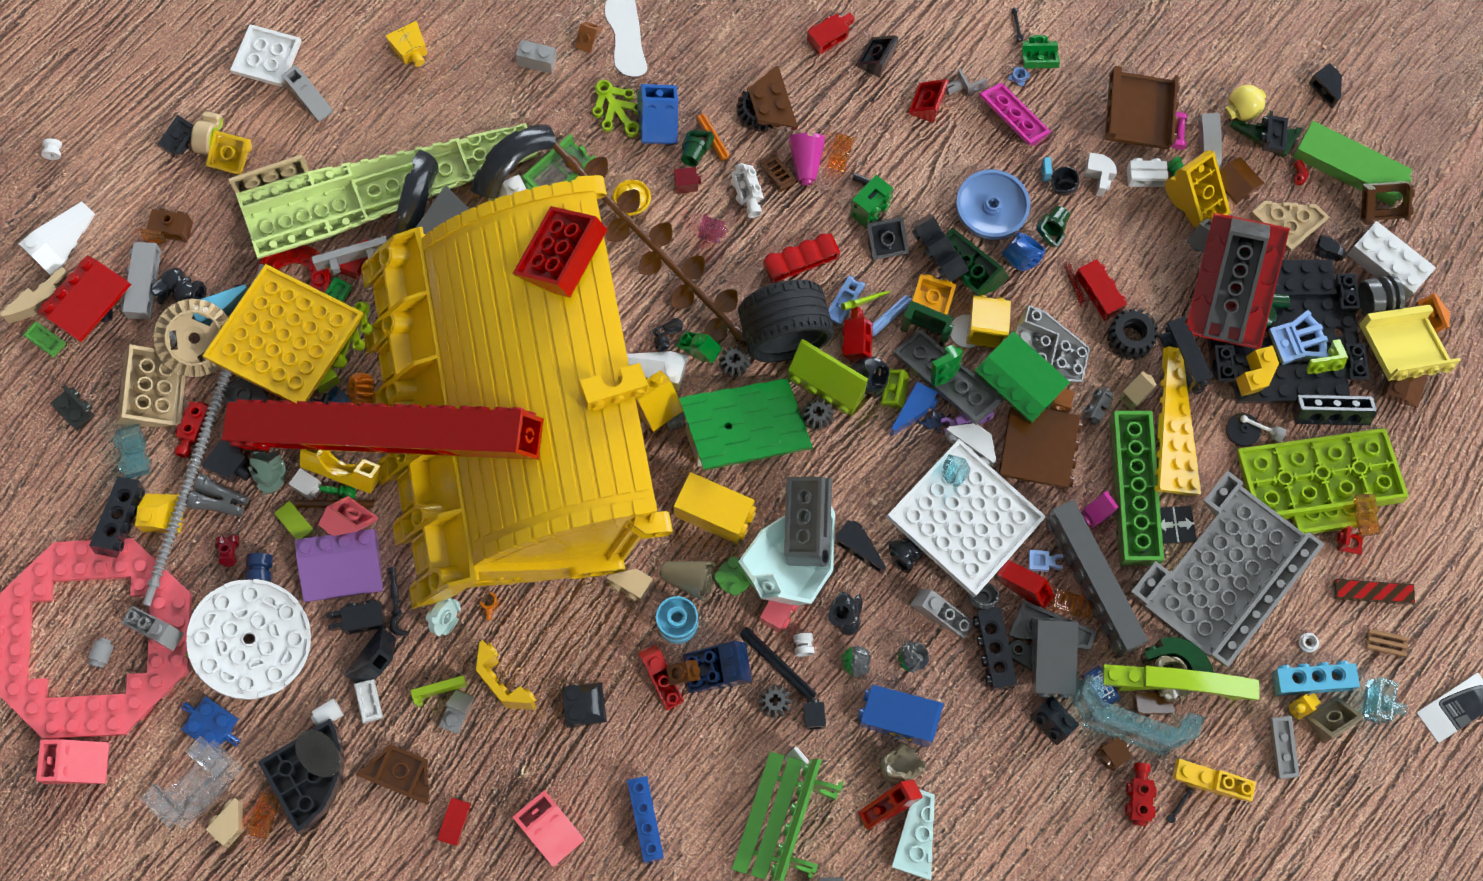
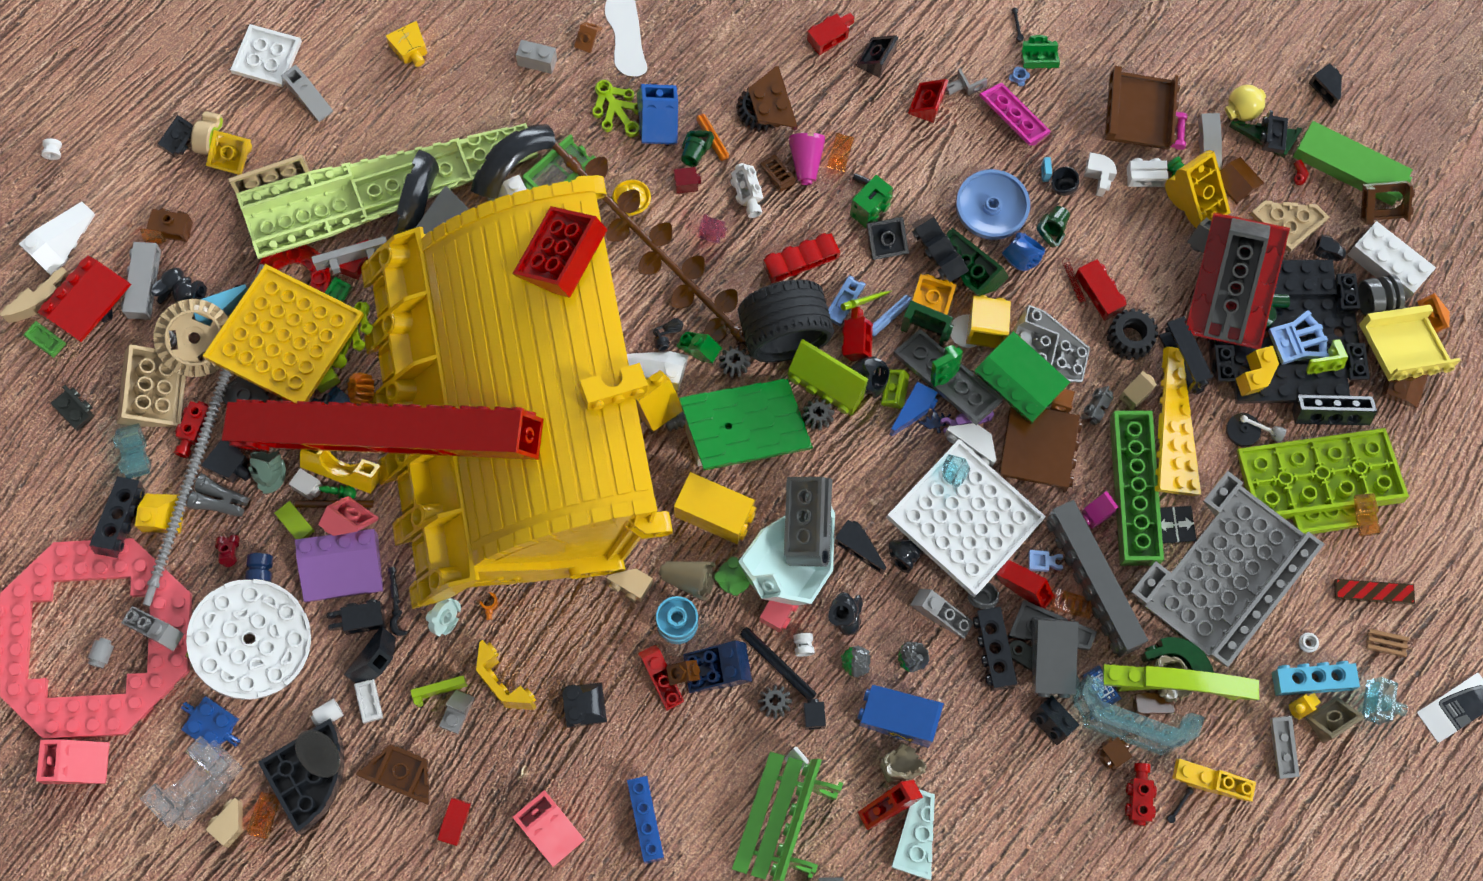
(1343, 541): red bracket -> none

